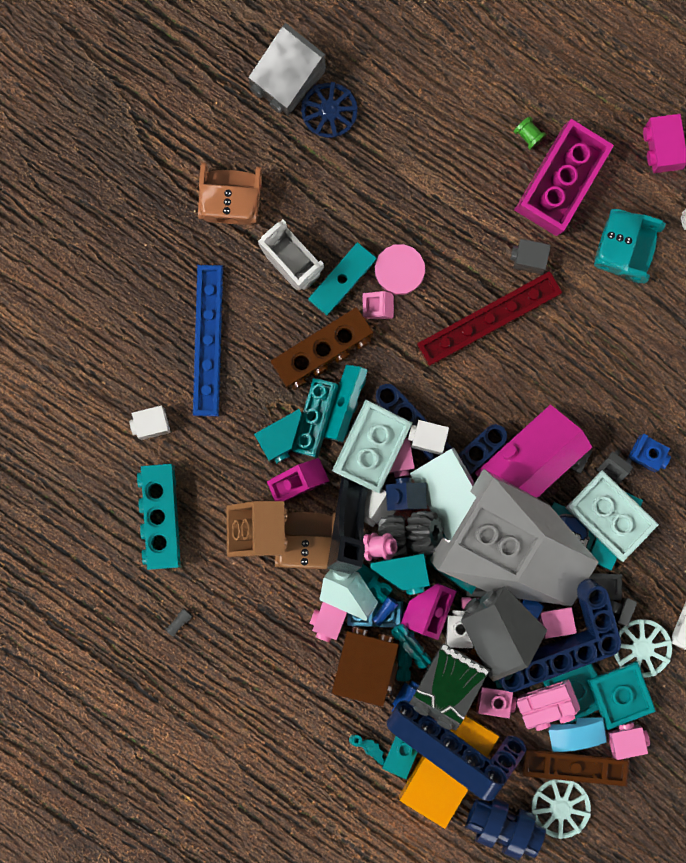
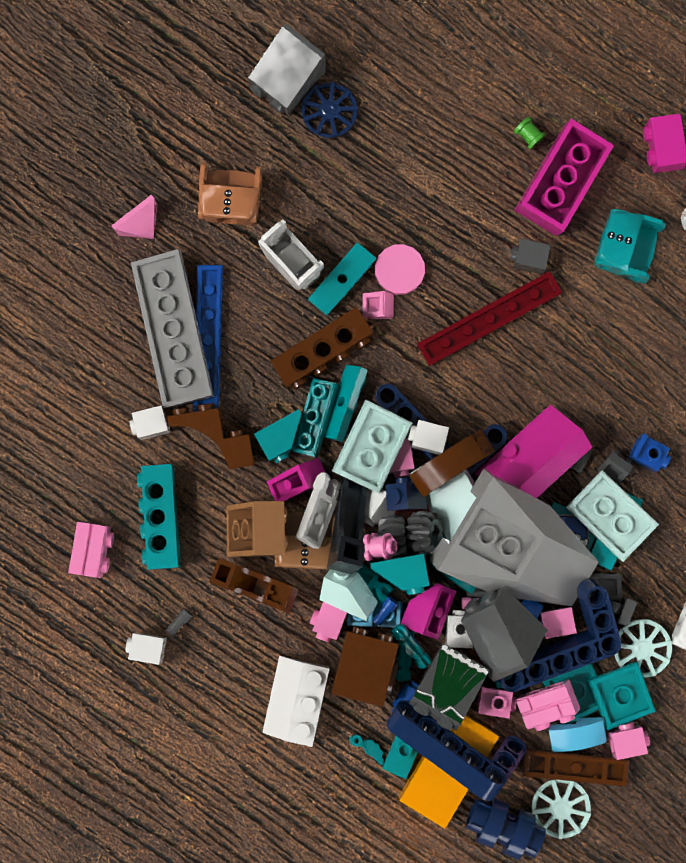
(90, 550): none -> bright pink brick
(139, 221): none -> bright pink slope
(146, 648): none -> white brick
(172, 329): none -> light grey plate
(208, 419): none -> reddish brown arch
(254, 585): none -> reddish brown arch
(296, 700): none -> white slope
(318, 511): none -> white hinge
(451, 463): none -> reddish brown arch

